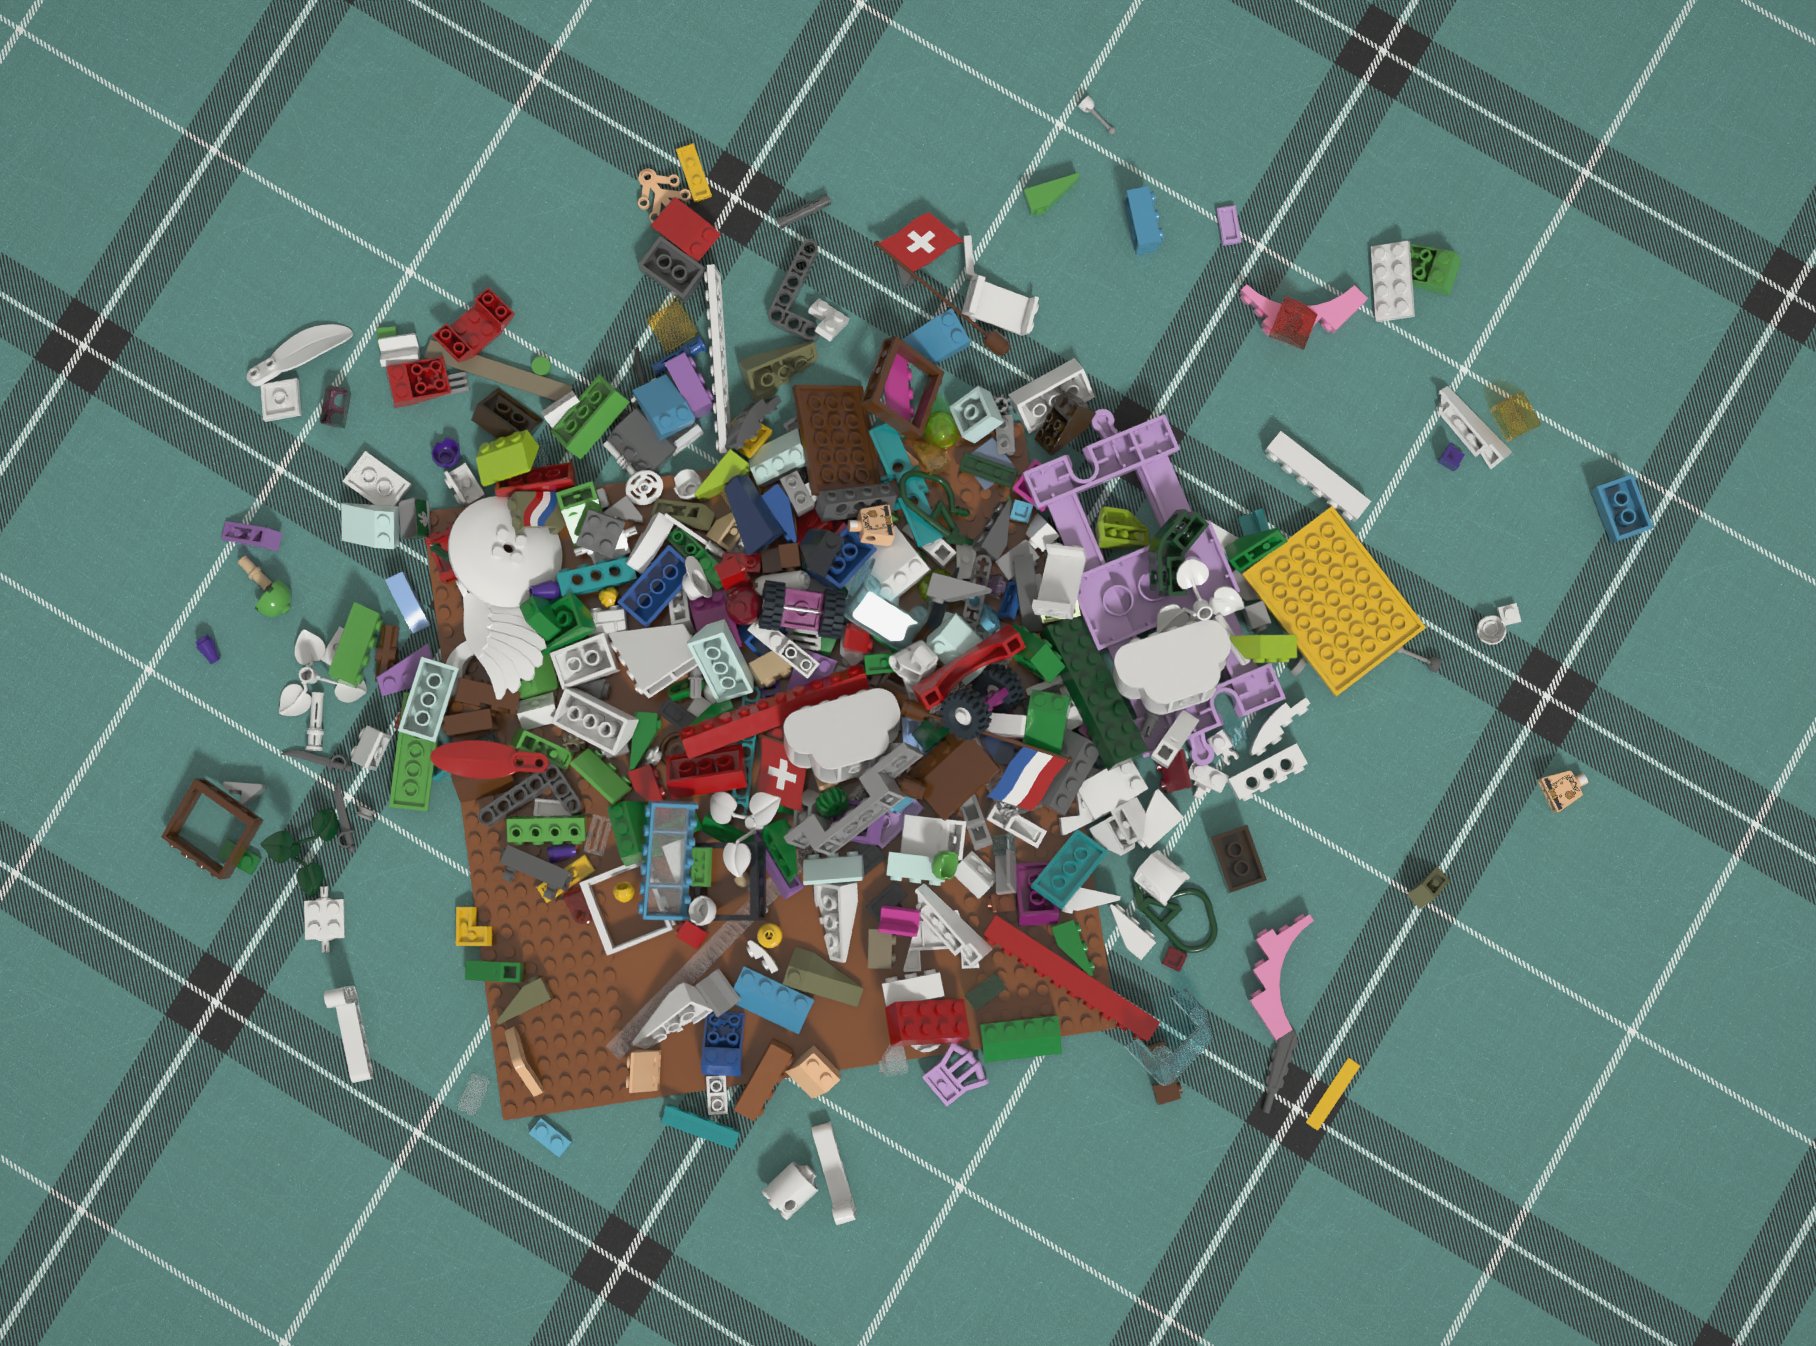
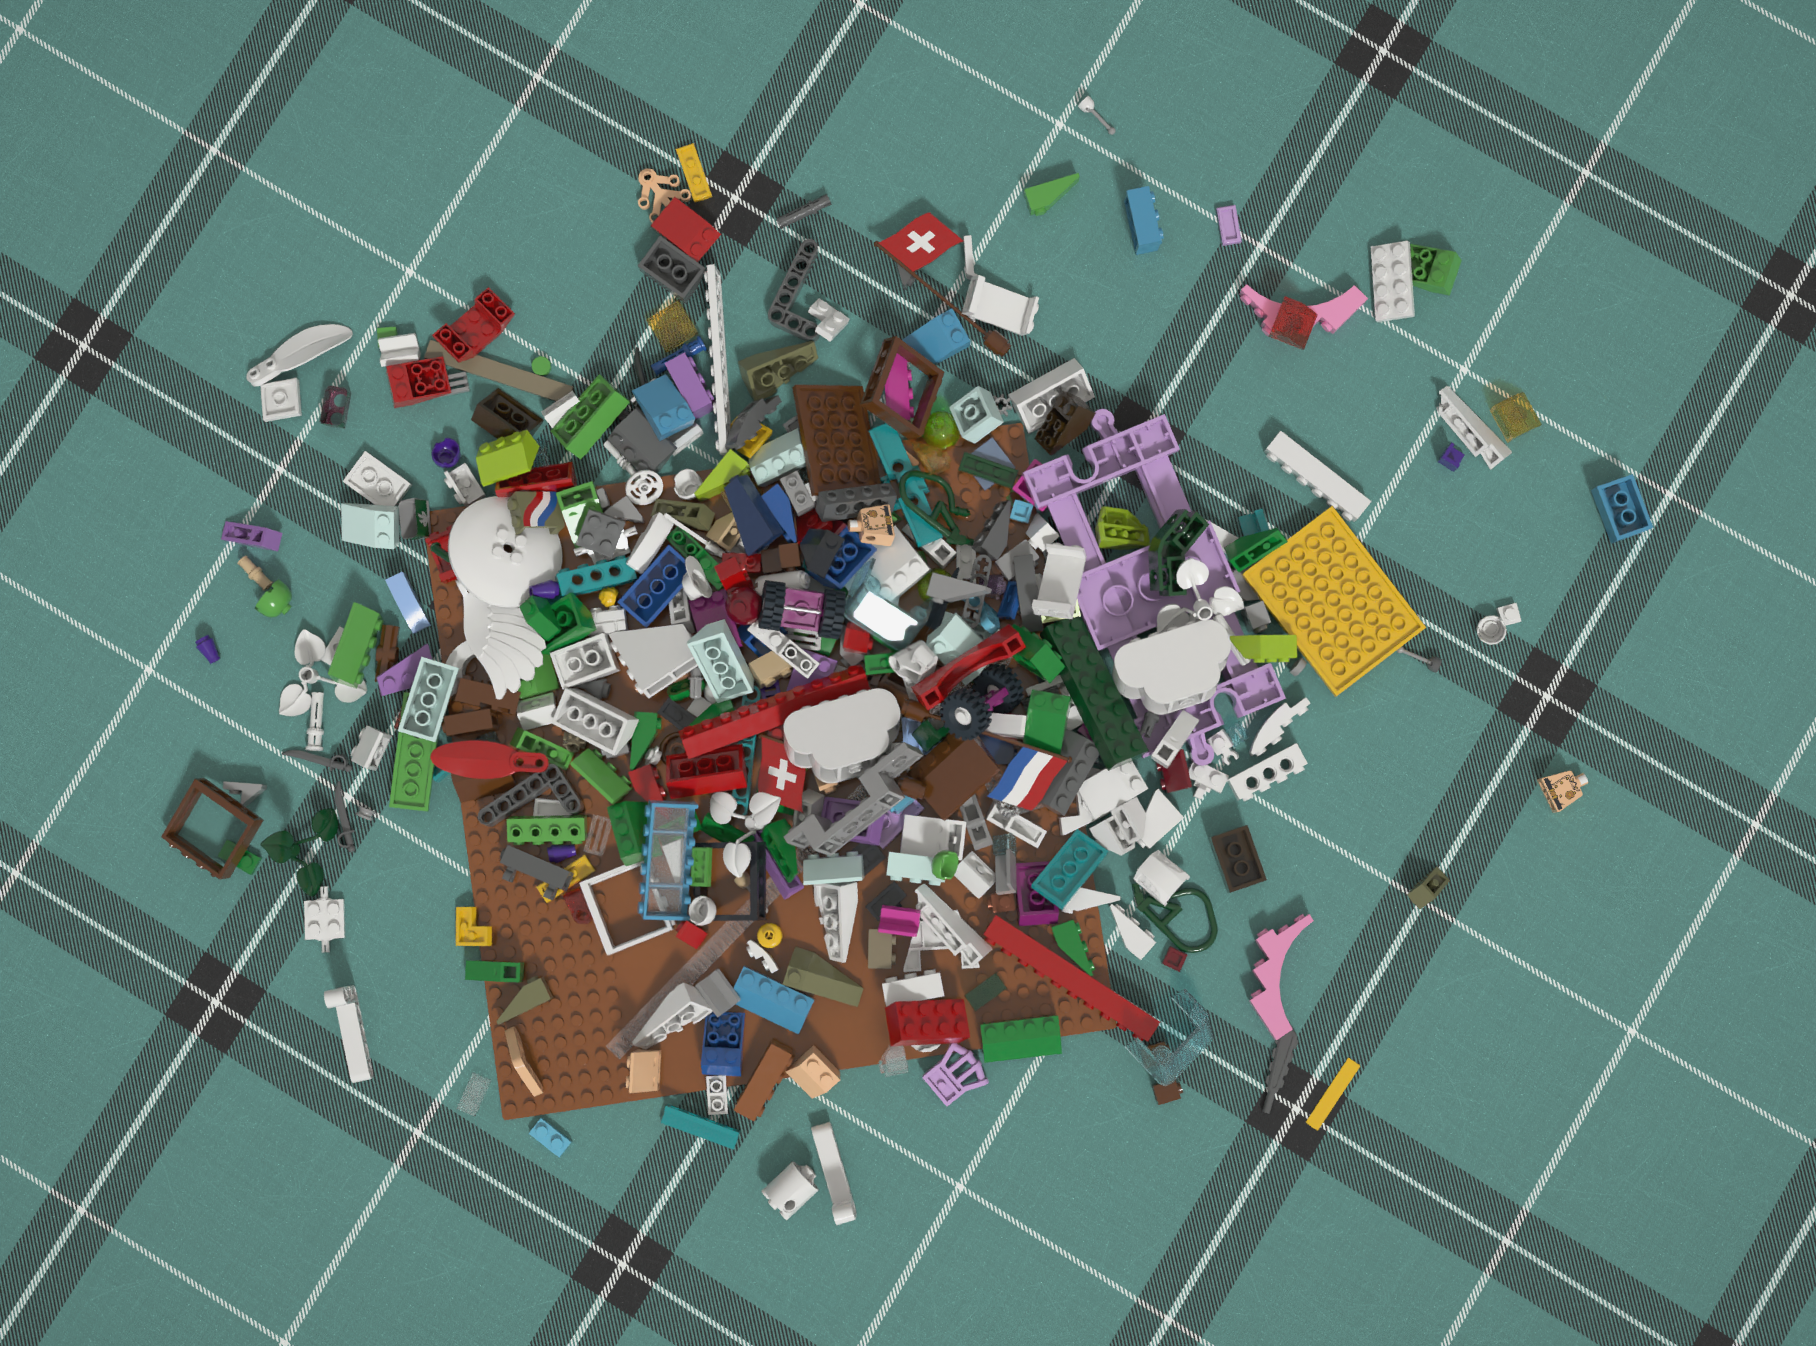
(623, 891): yellow piece -> none
(832, 802): green gear -> none
(1005, 436): light grey hinge -> none

